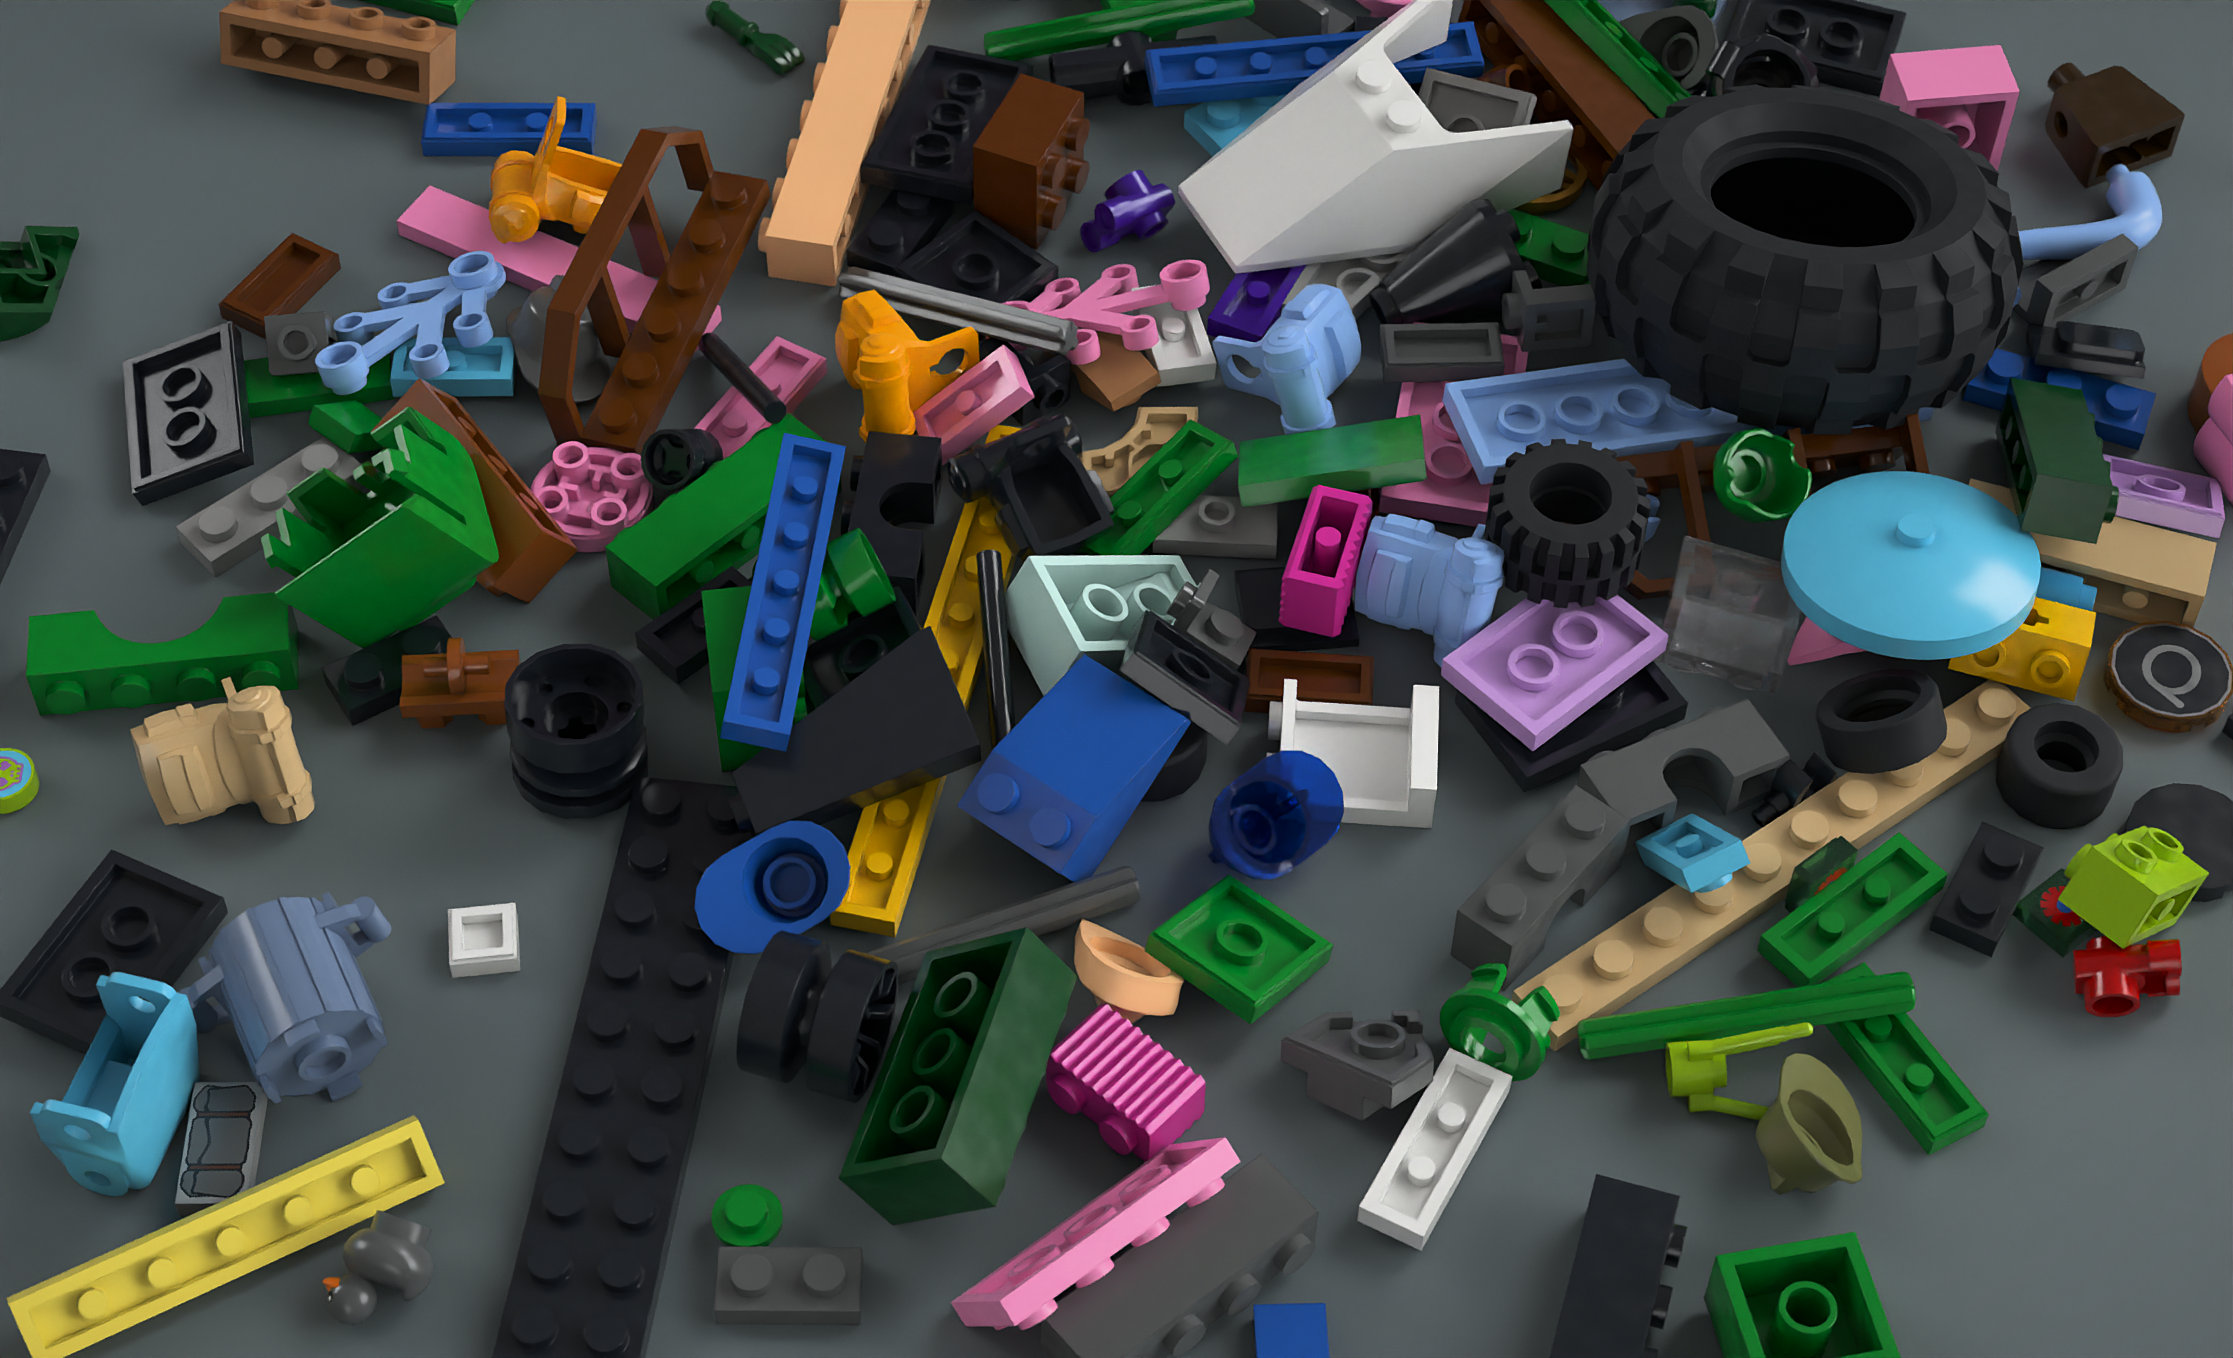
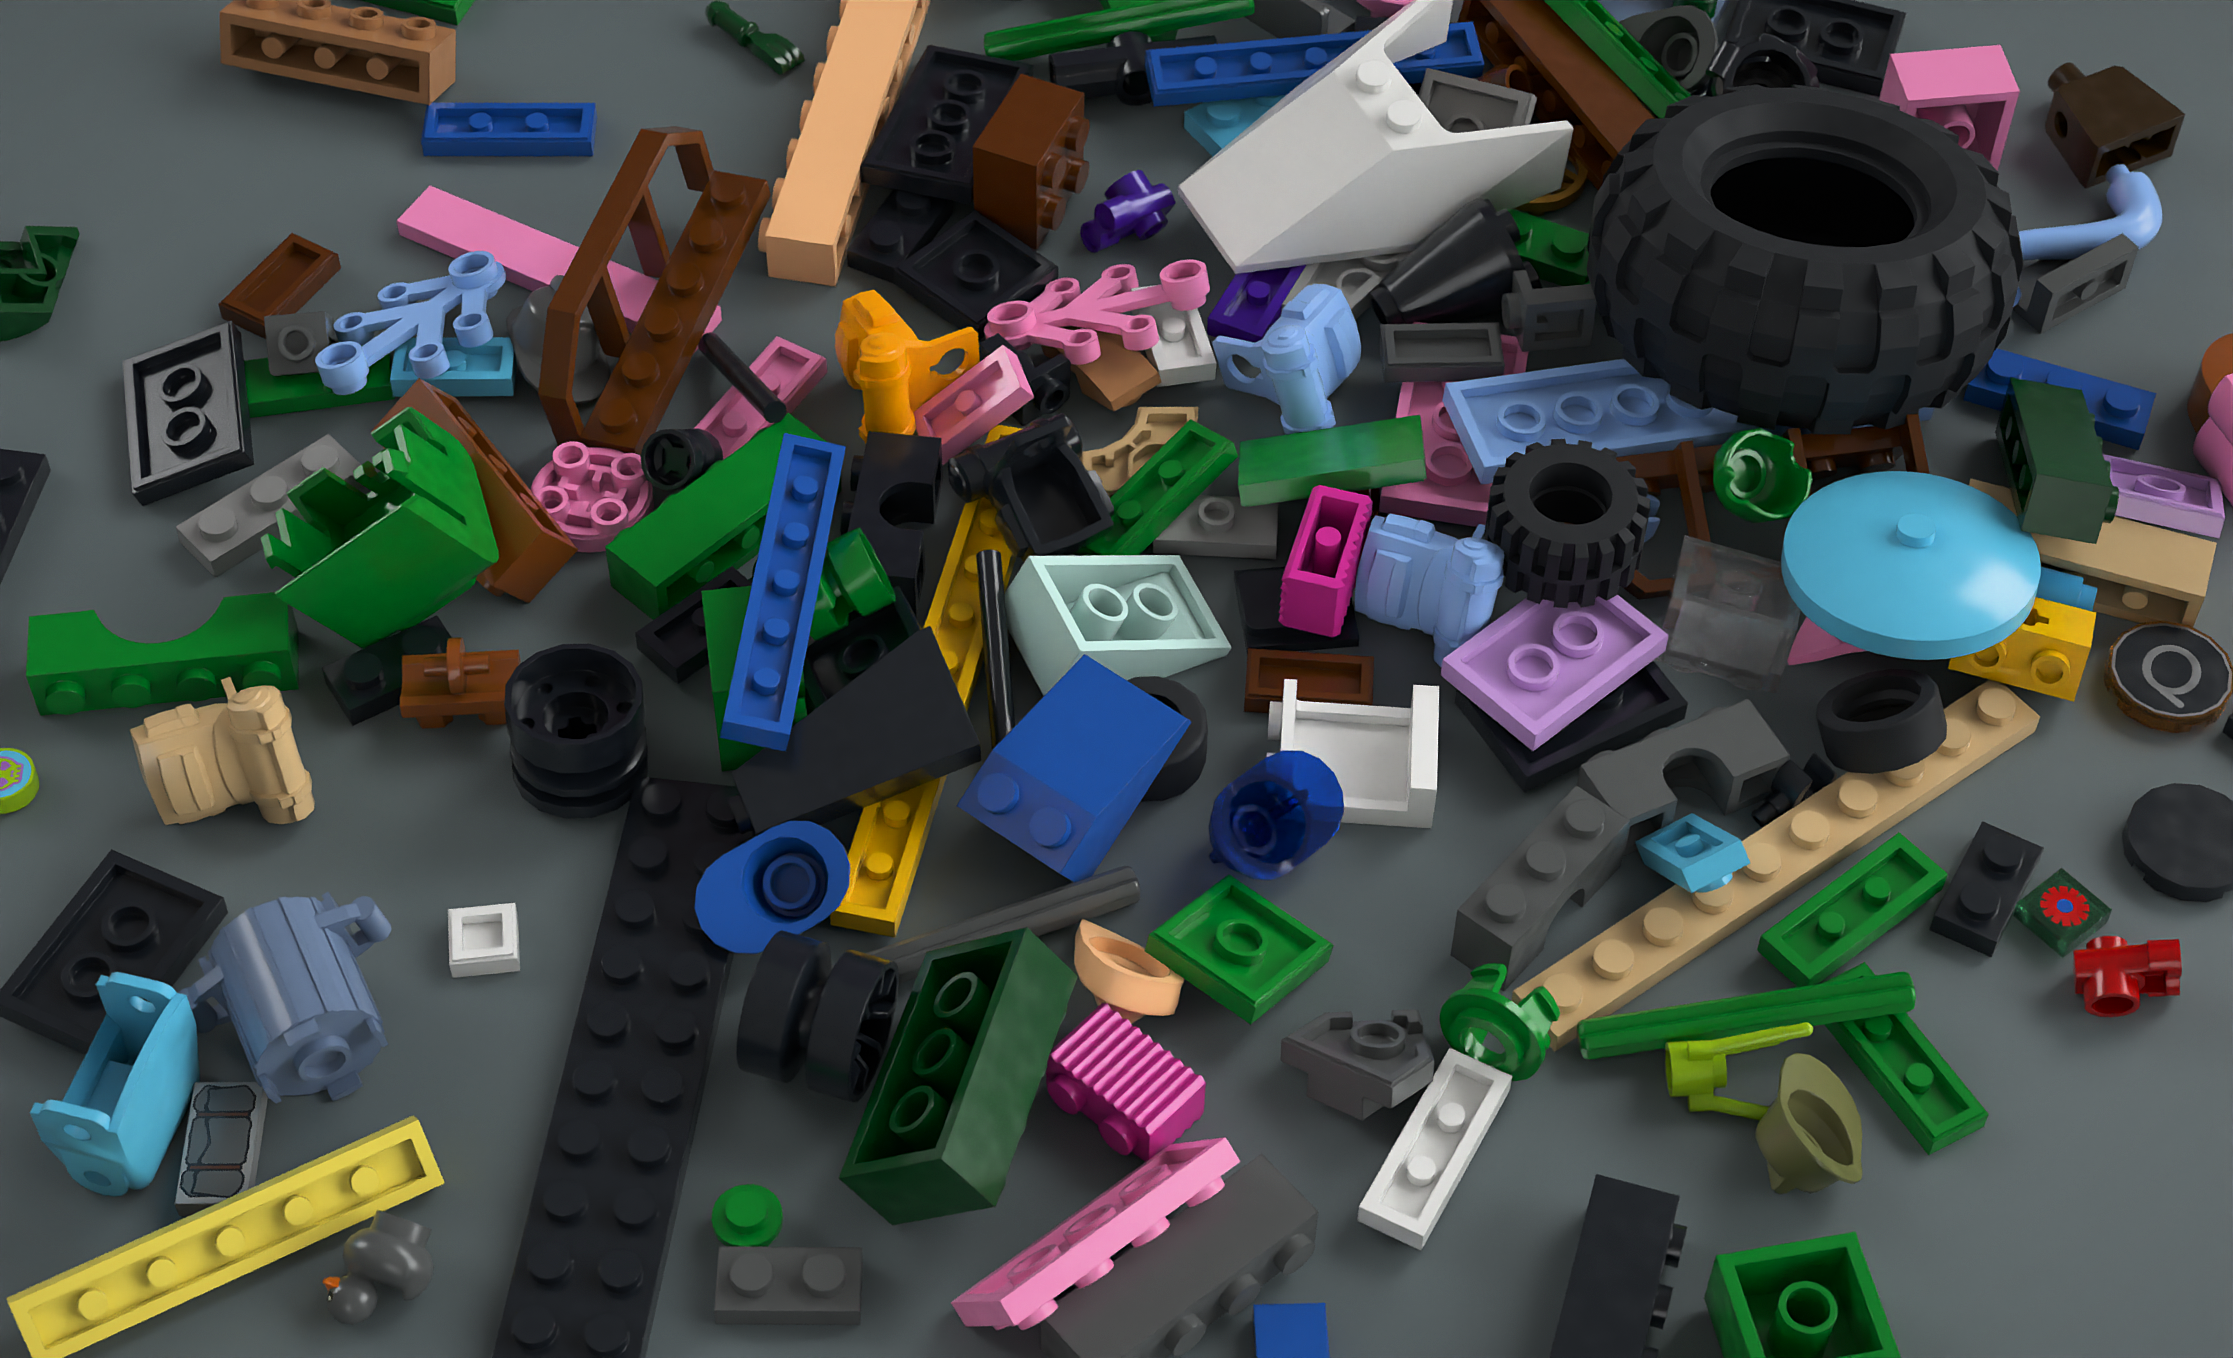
(346, 425): green tile -> none
(547, 186): light orange piece -> none
(964, 311): axle -> none
(1186, 676): black tile -> none
(1208, 625): dark grey bracket -> none
(1819, 871): clear green tile -> none
(2063, 735): black tyre -> none
(2088, 348): black piece -> none
(2132, 884): lime brick -> none

